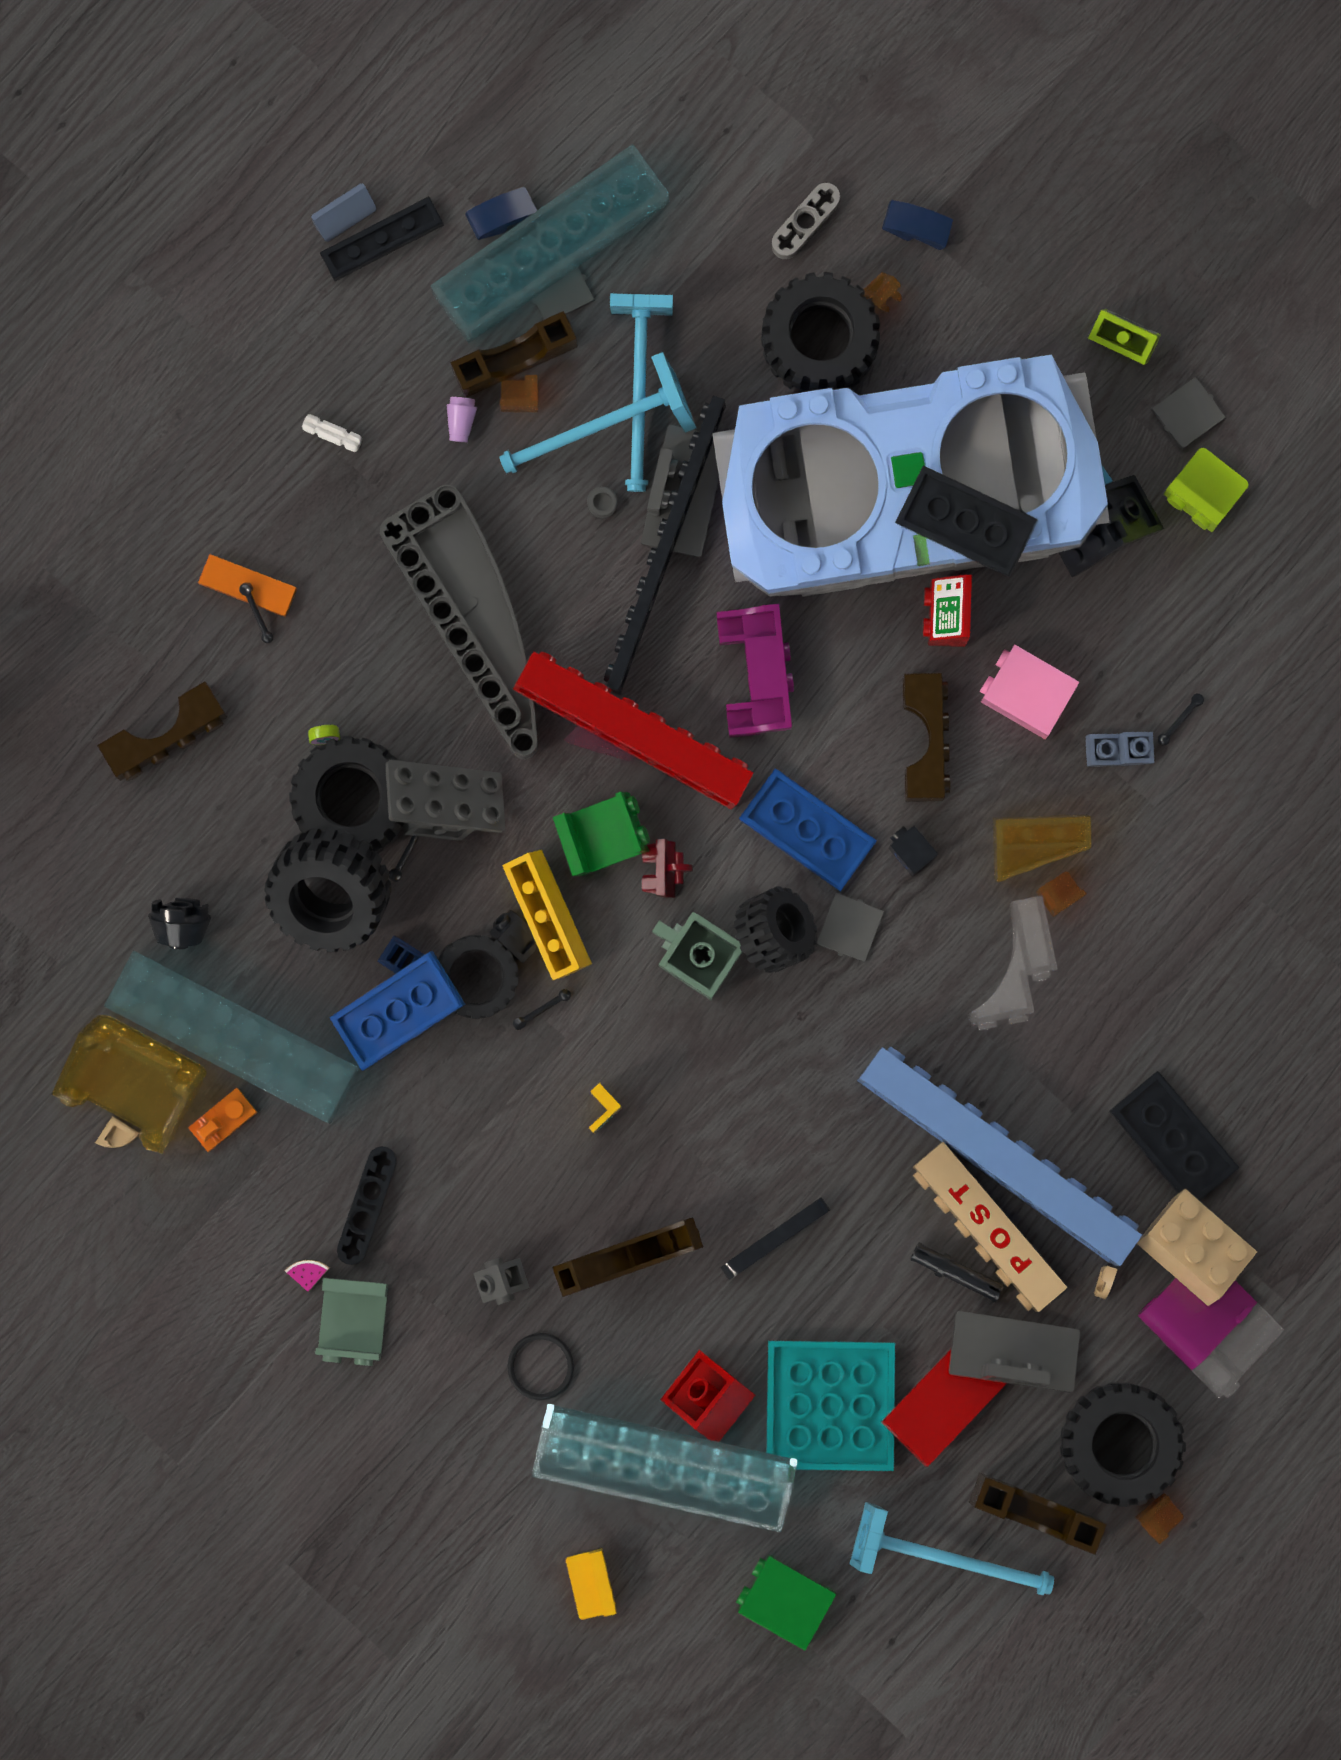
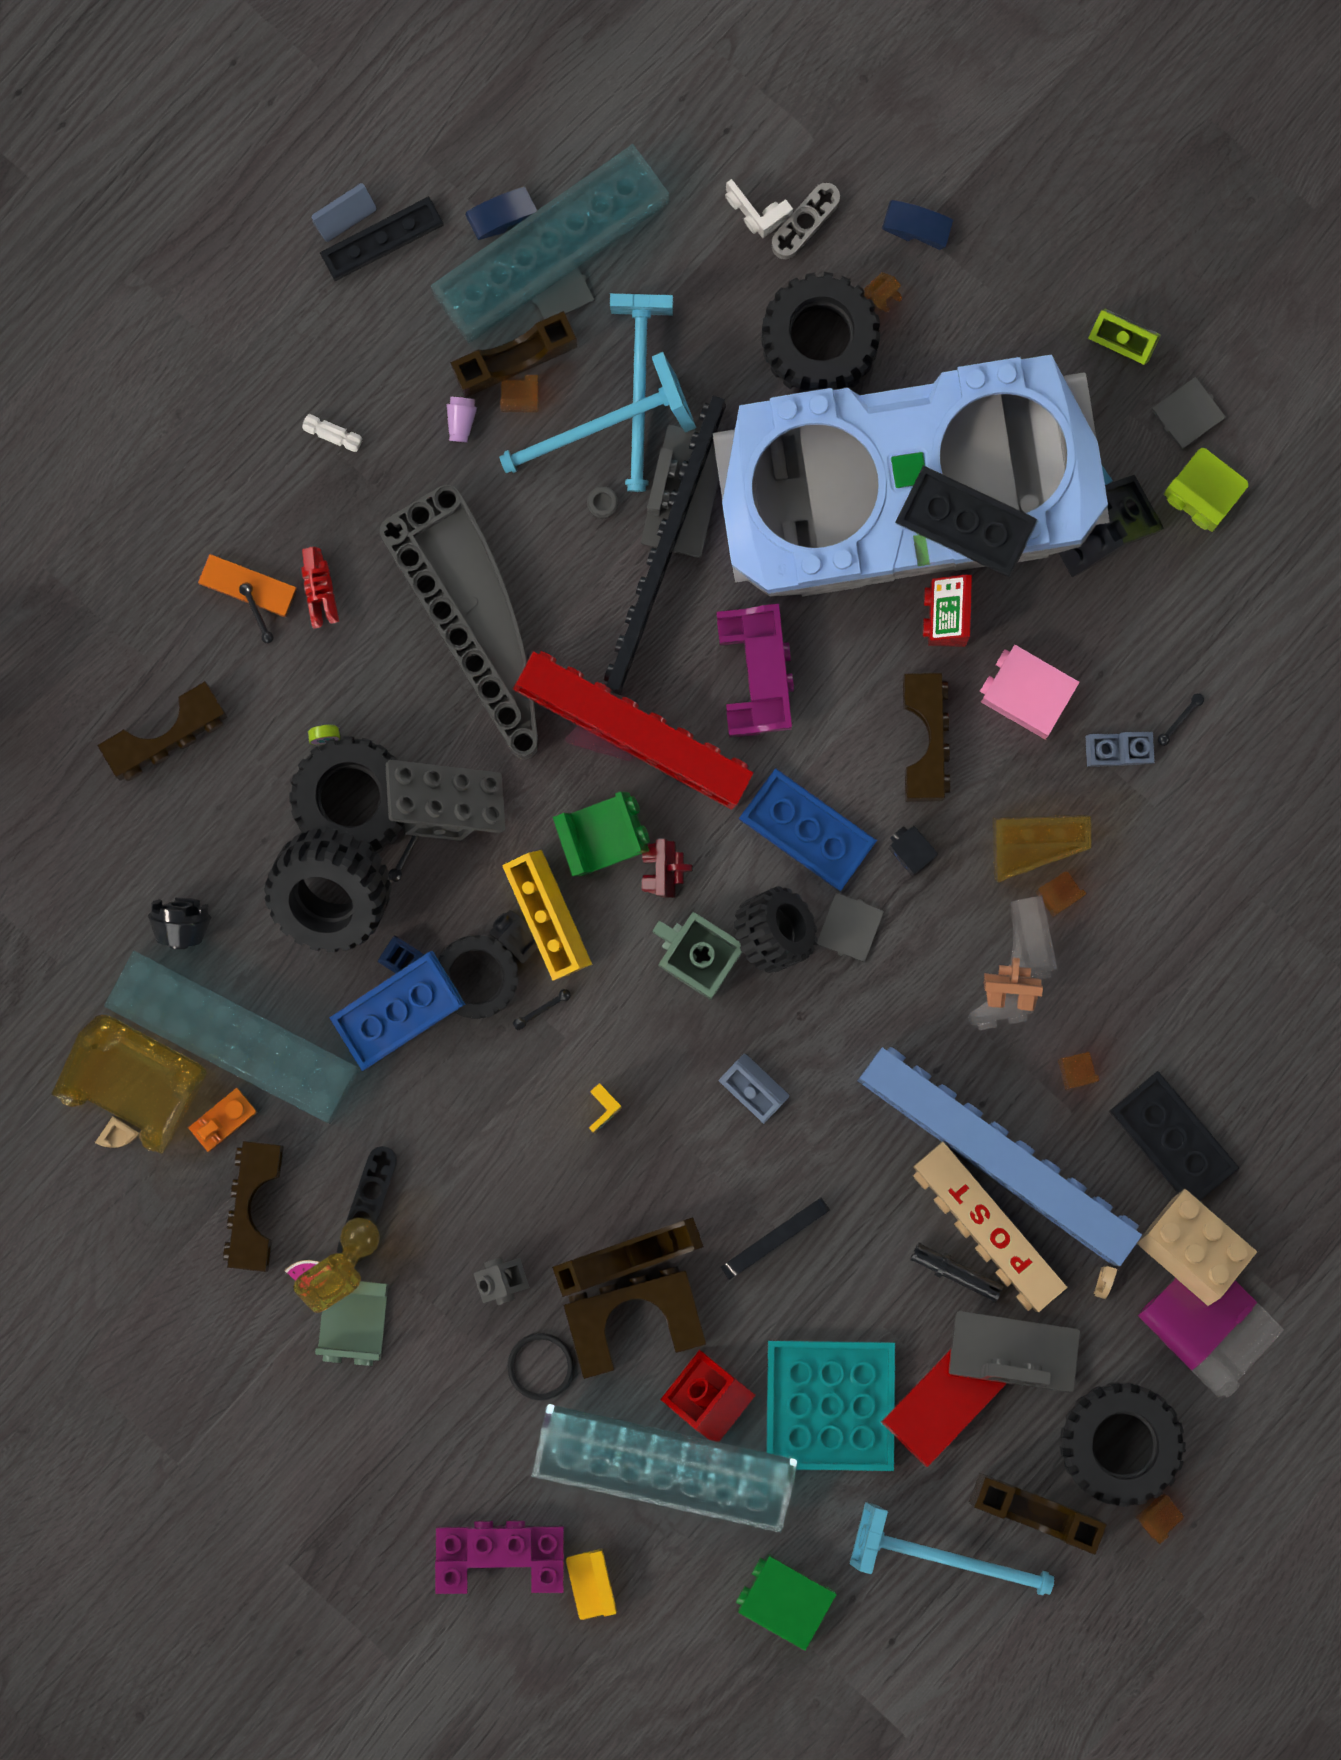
(248, 1246): none -> dark brown arch
(318, 587): none -> red hinge
(336, 1275): none -> clear yellow beam
(499, 1547): none -> magenta bracket
(589, 1316): none -> dark brown arch
(754, 1088): none -> sand blue slope
(773, 217): none -> white bracket
(1026, 988): none -> nougat hips
(1077, 1071): none -> clear orange panel

